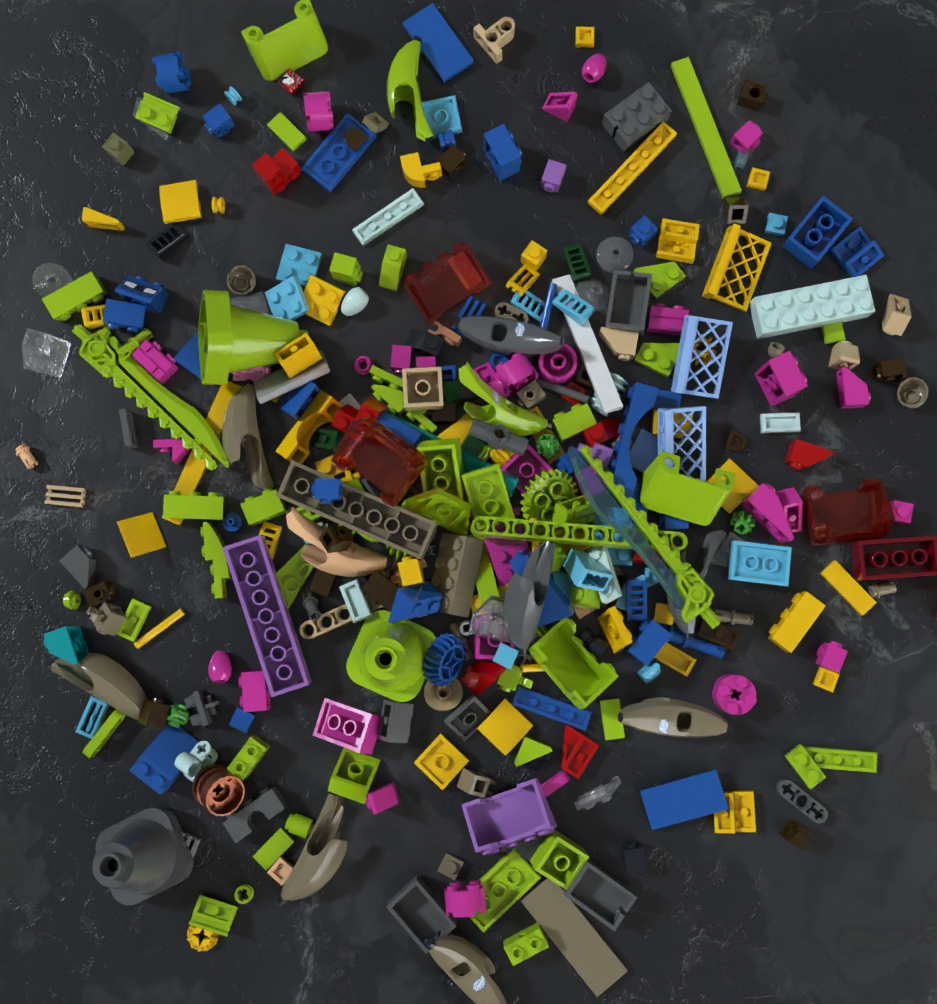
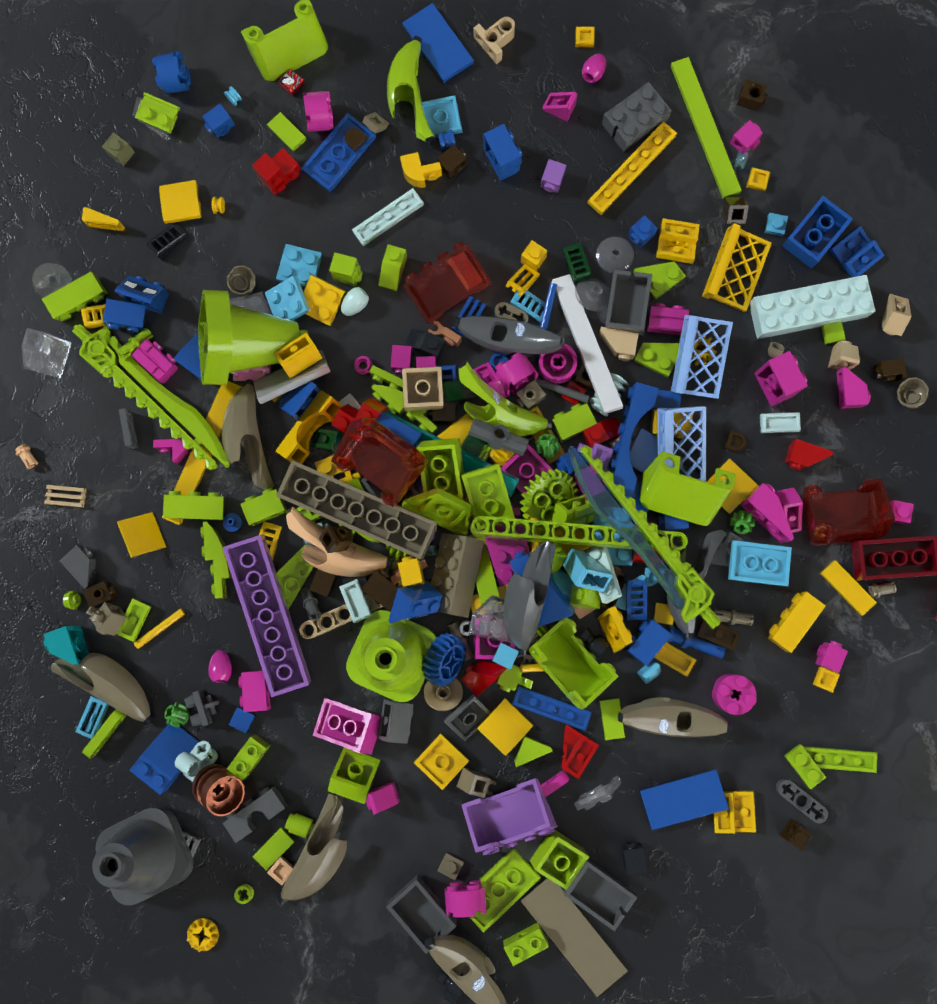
(154, 713): dark brown brick -> none
(213, 915): lime plate -> none
(327, 490): blue brick -> none
(573, 314): medium azure slope -> none

